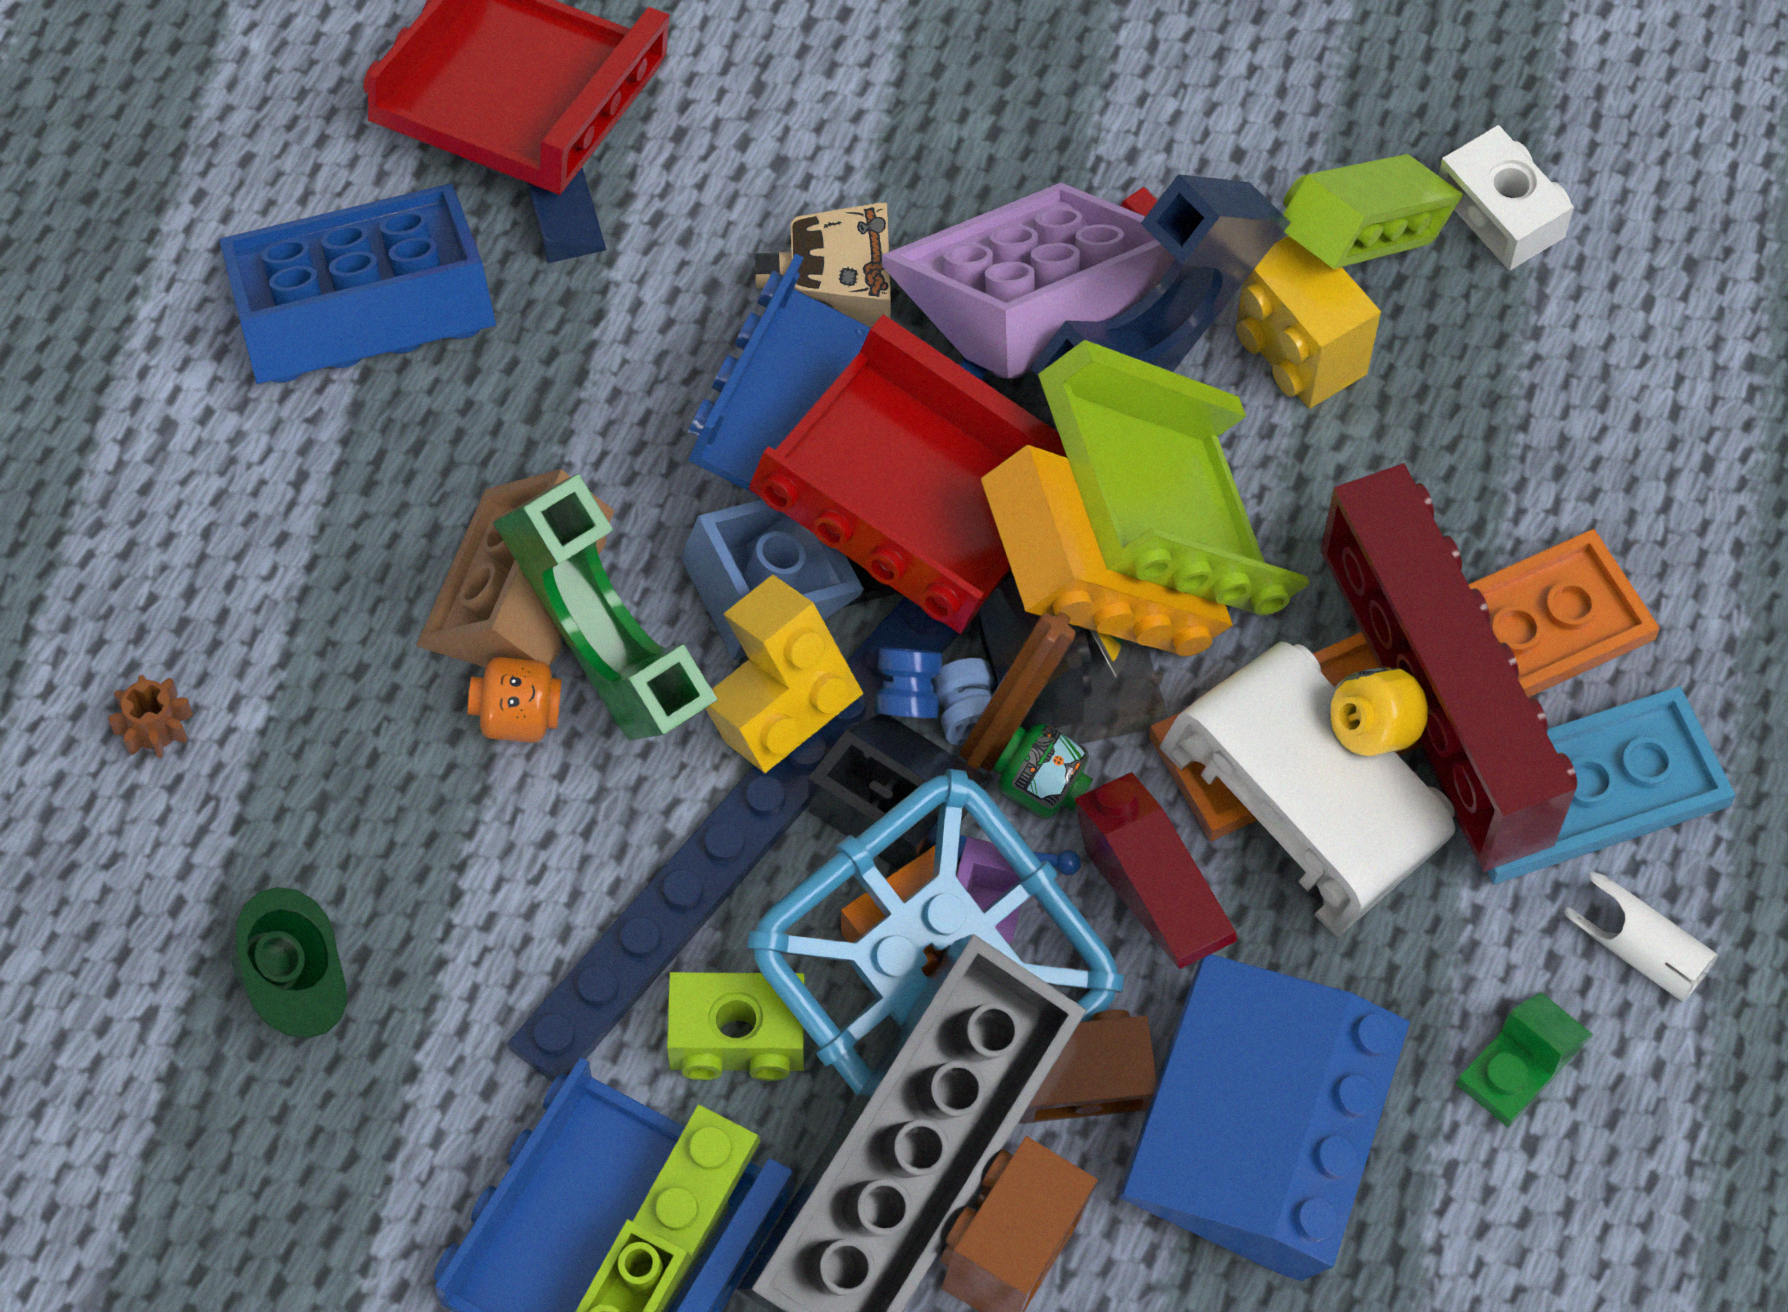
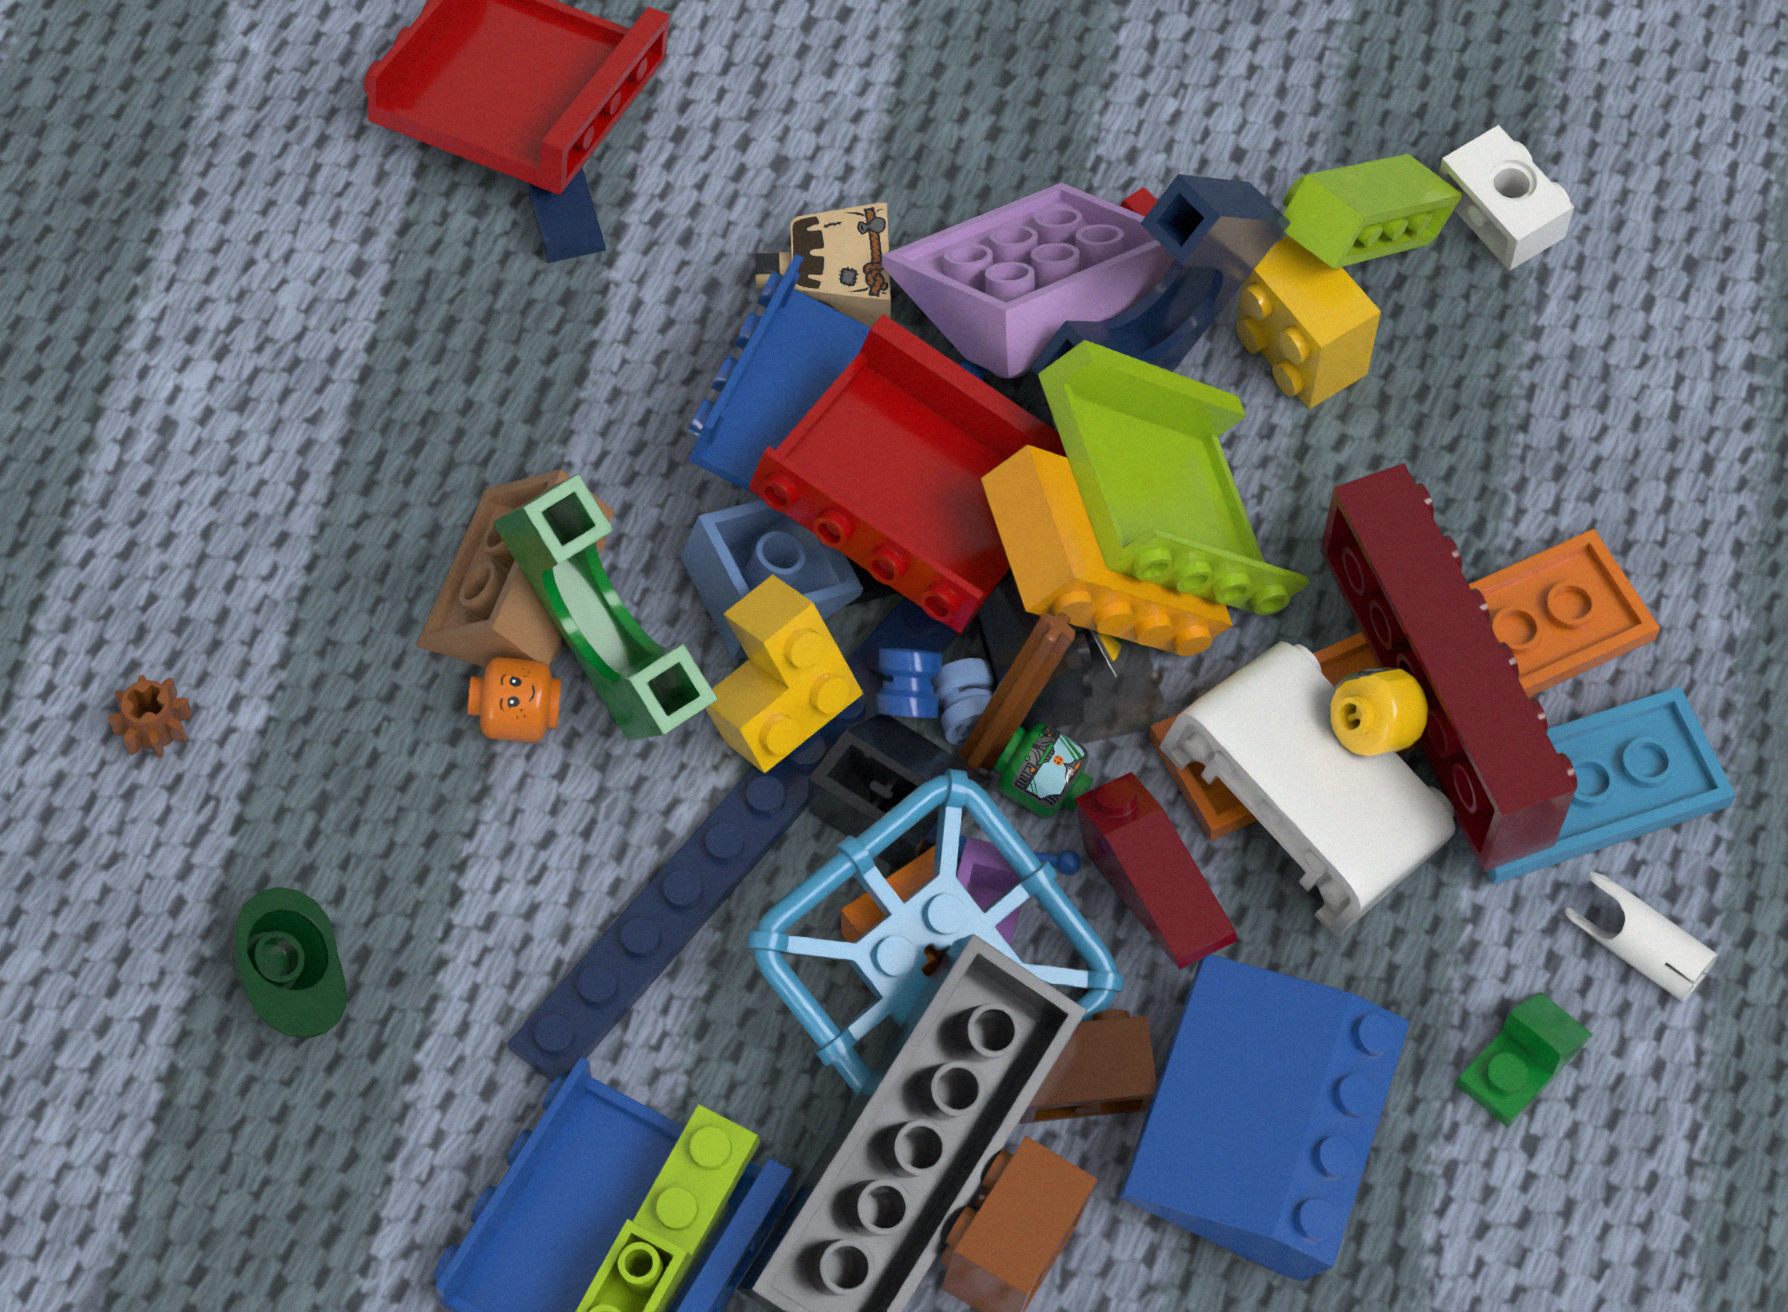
(357, 285): blue slope -> none
(706, 1002): lime brick -> none

